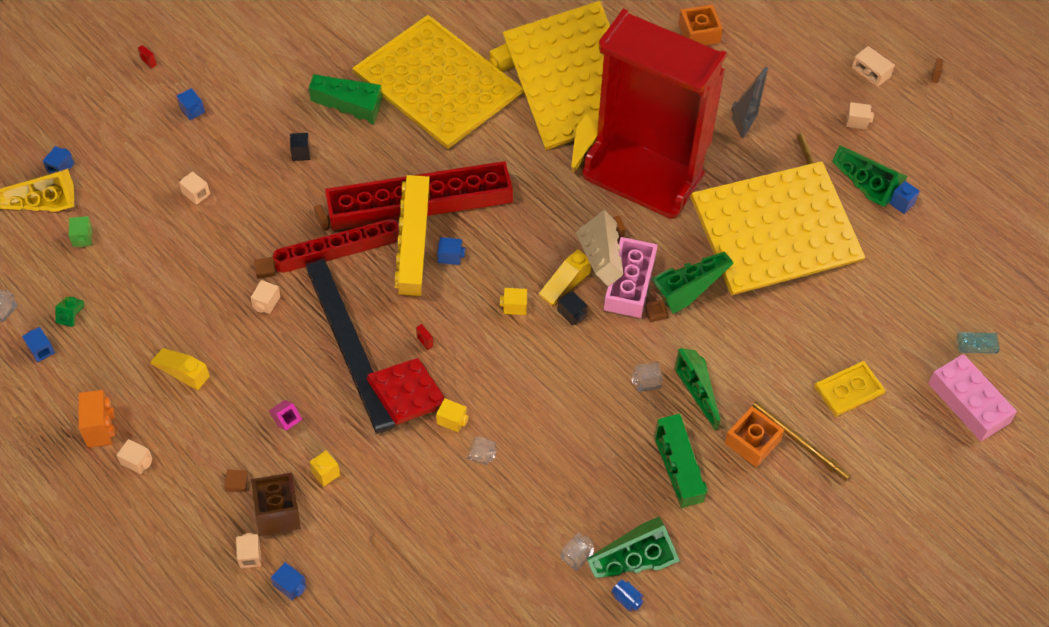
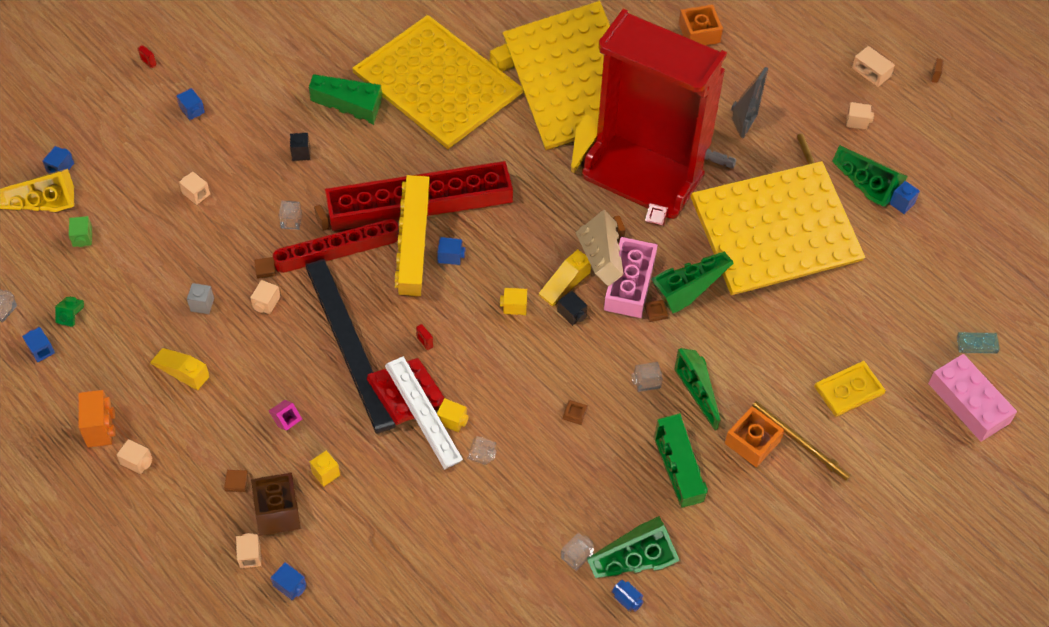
(200, 298): none -> light grey brick
(290, 215): none -> clear brick
(423, 412): none -> white tile
(575, 412): none -> dark orange tile
(656, 214): none -> tile
(720, 158): none -> light grey axle

